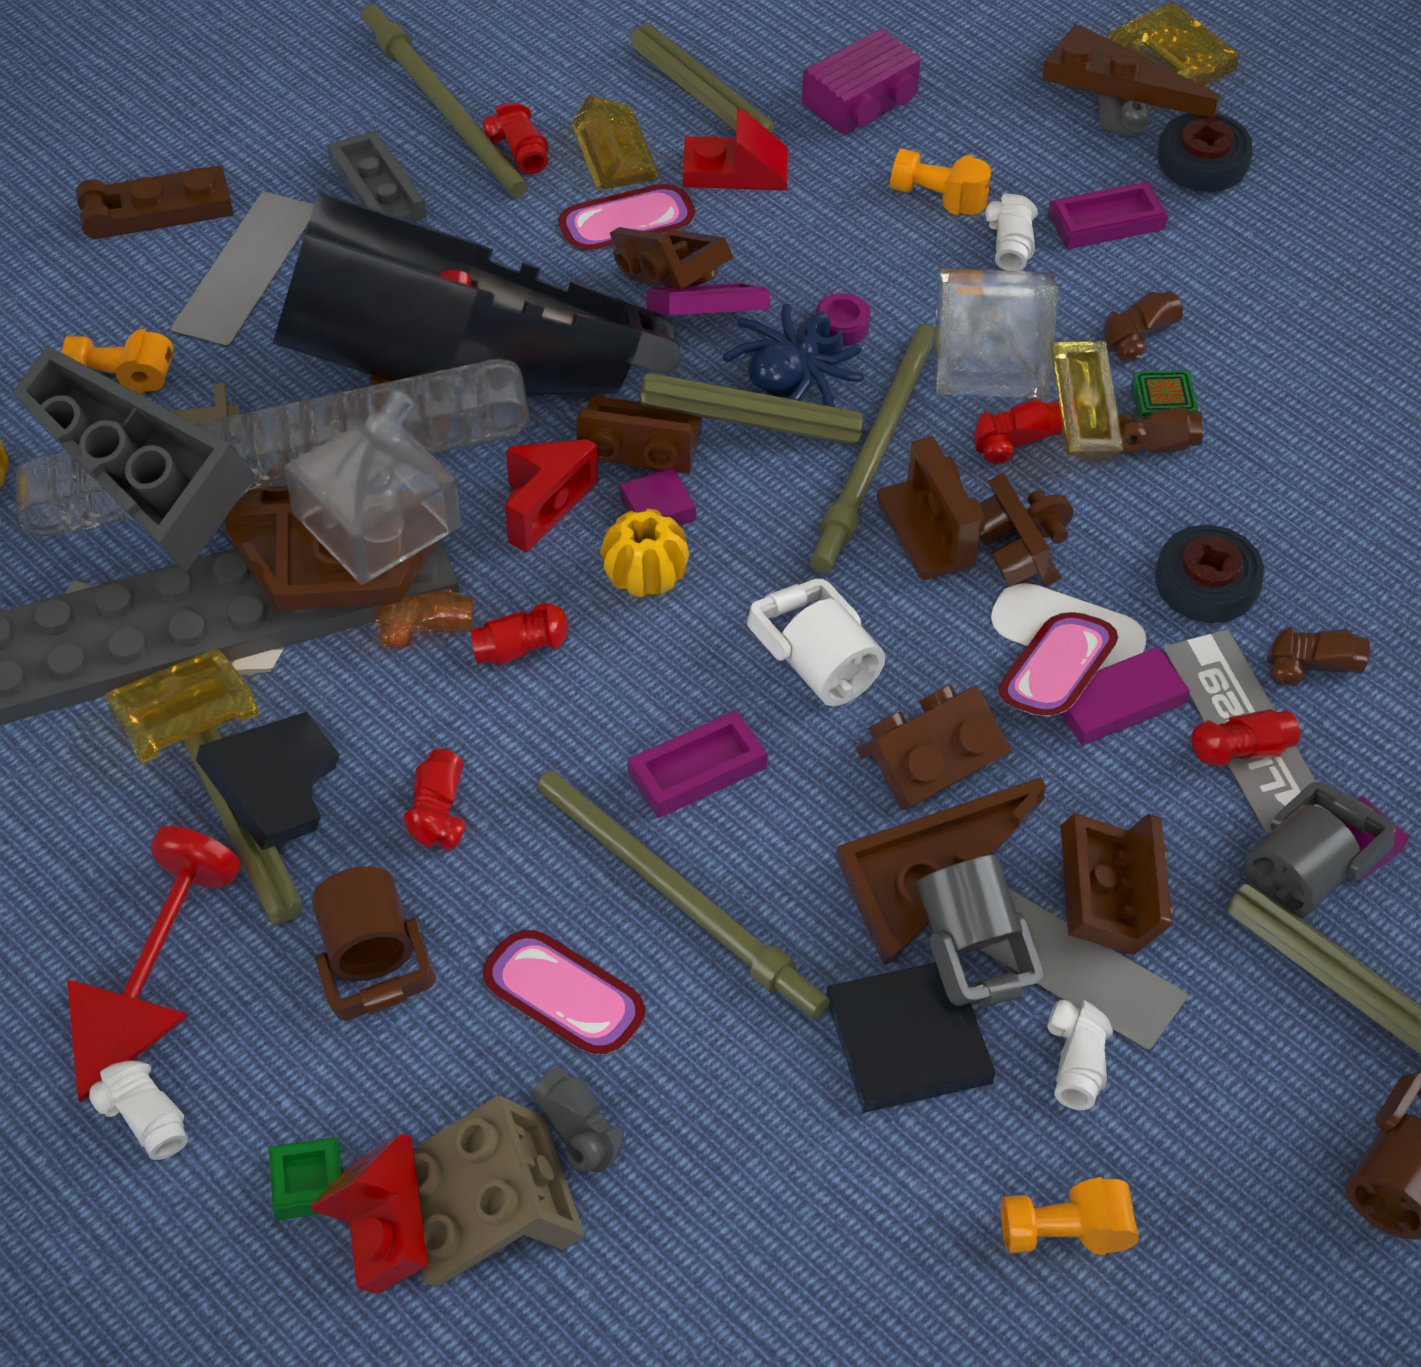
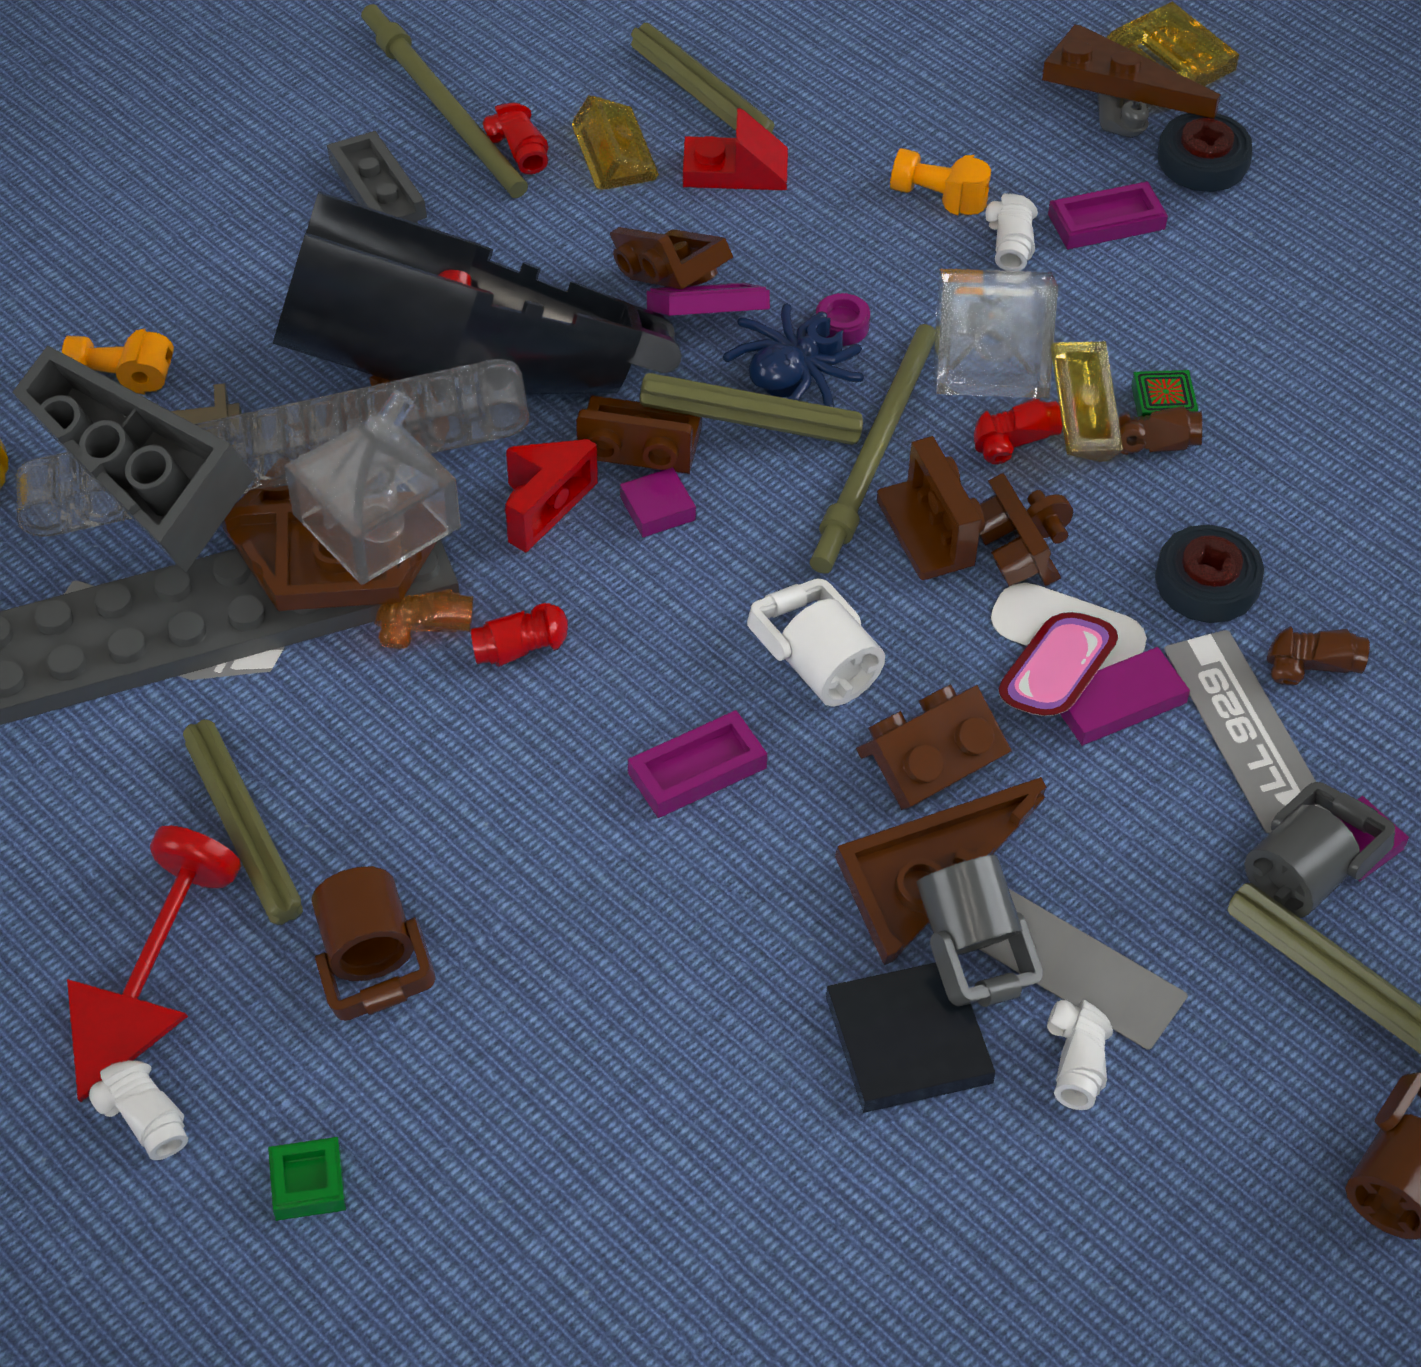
(152, 202): reddish brown plate -> none
(180, 703): clear yellow plate -> none
(244, 269): light grey sticker -> none
(271, 775): black tile -> none
(384, 1214): red slope -> none
(434, 793): red arm -> none
(490, 1185): dark tan bracket -> none
(564, 992): sticker -> none
(575, 1116): dark grey arm -> none
(644, 209): sticker -> none
(644, 553): yellow piece -> none
(768, 964): olive bar -> none
(861, 81): magenta brick -> none
(1097, 1213): light orange leg -> none
(1115, 882): reddish brown bracket -> none
(1144, 318): reddish brown arm -> none
(1246, 737): red arm -> none

